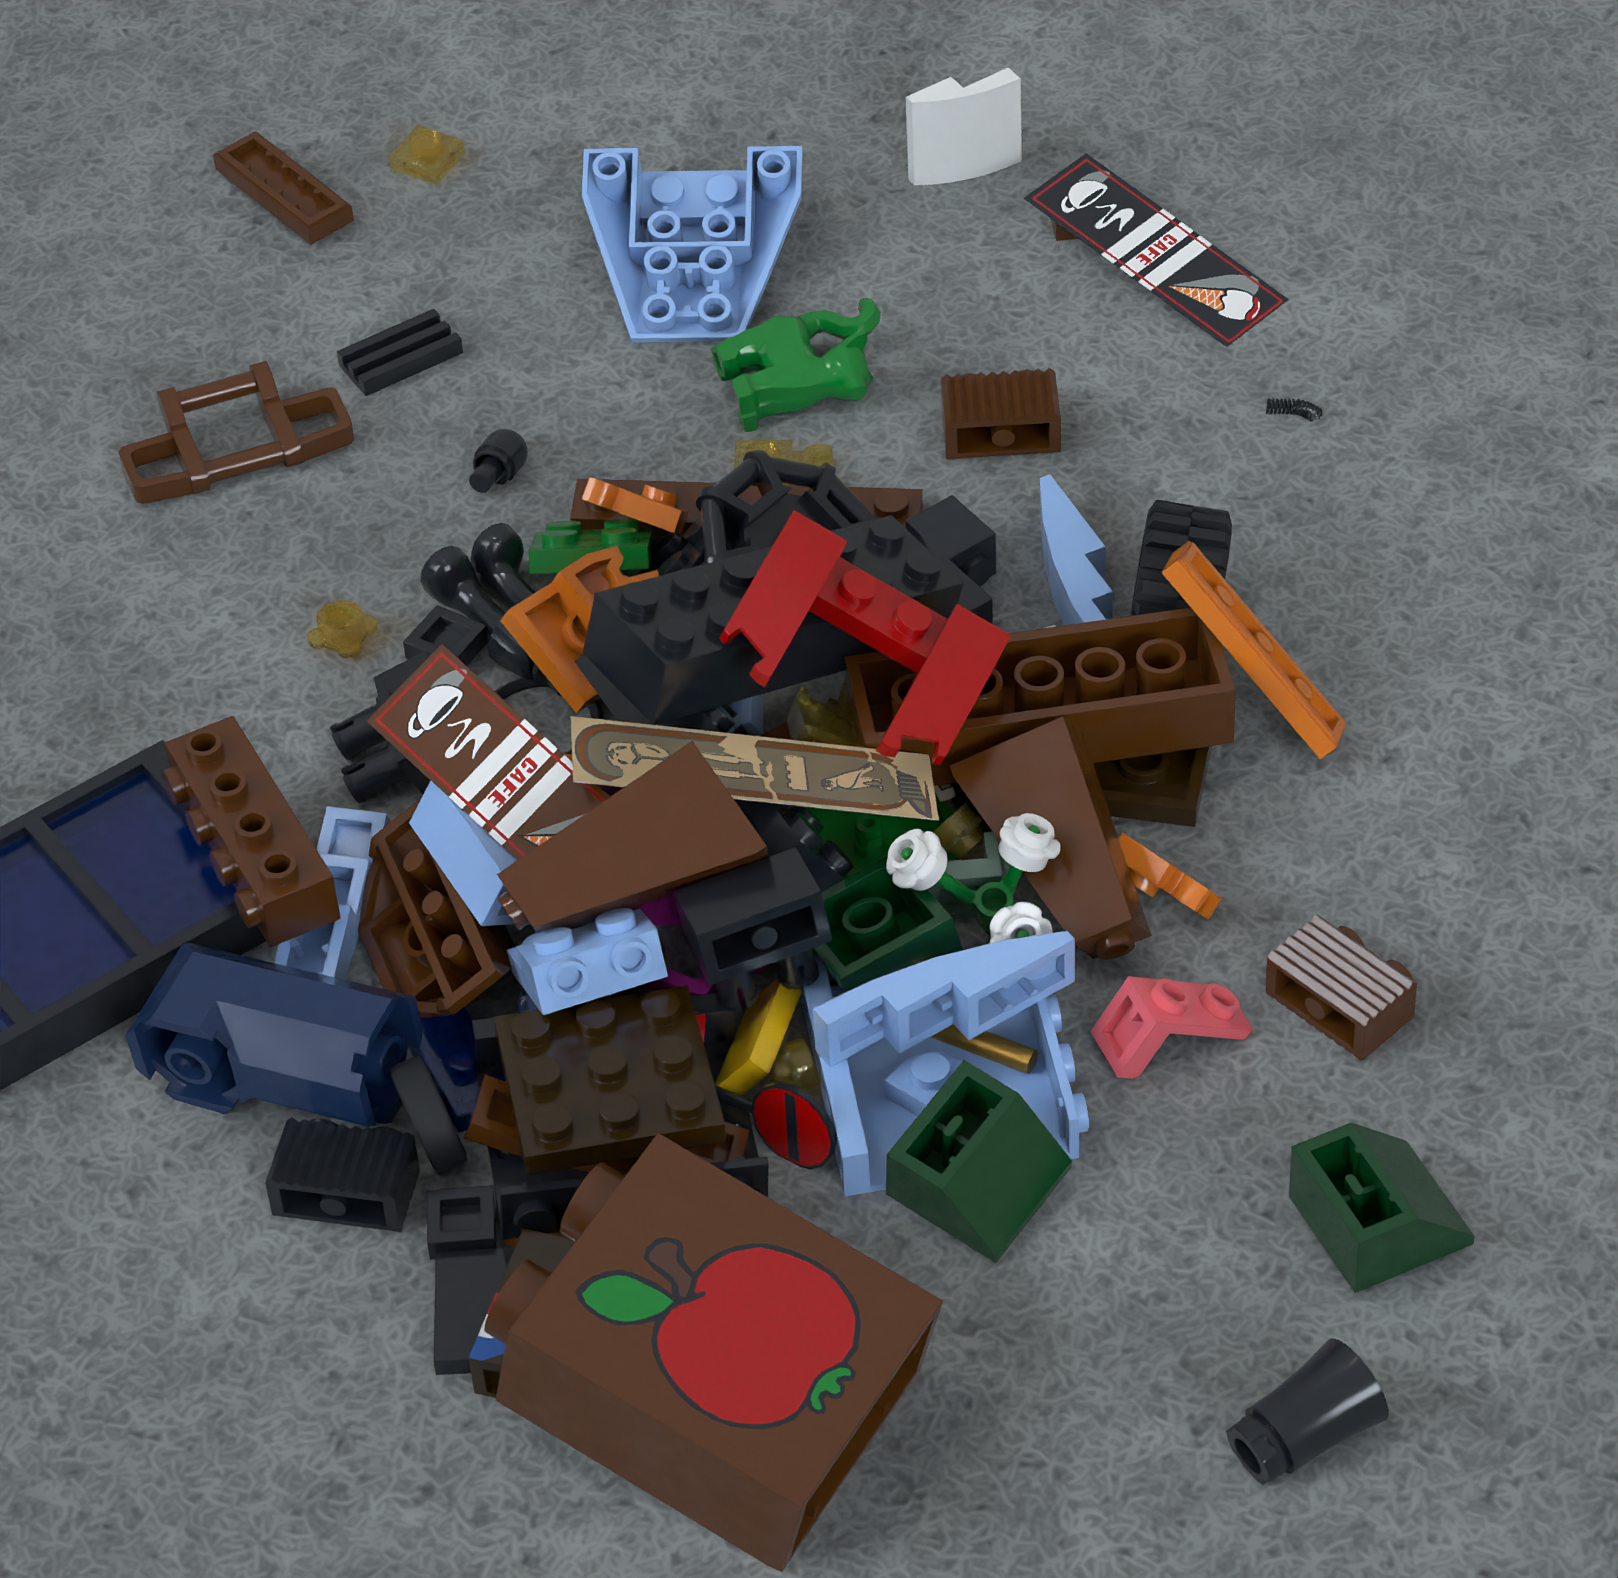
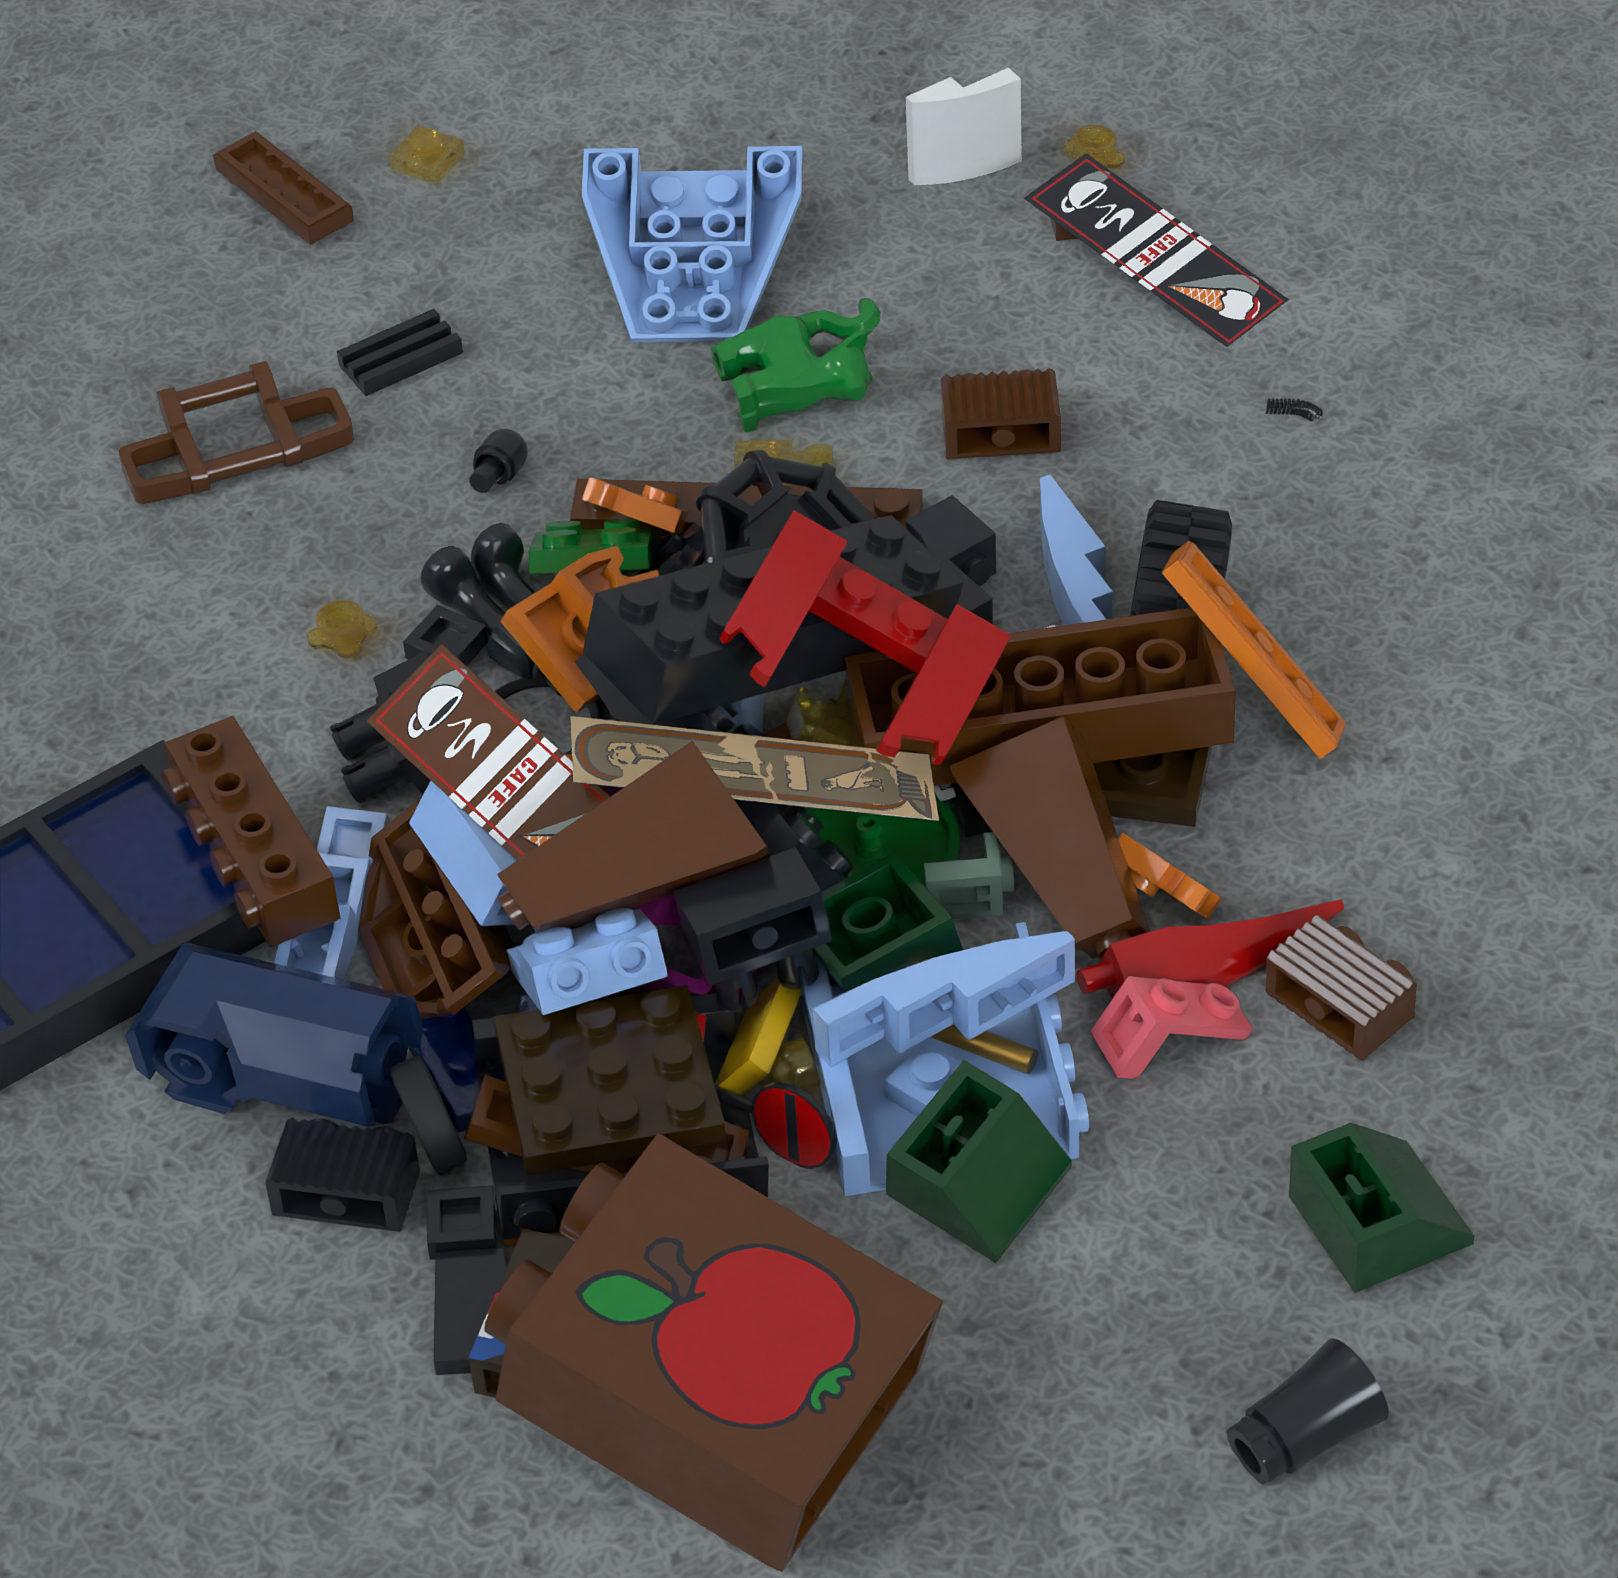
(960, 831): clear yellow plate -> none
(1026, 844): white plant -> none
(1098, 143): none -> clear yellow plate
(1199, 953): none -> red piece

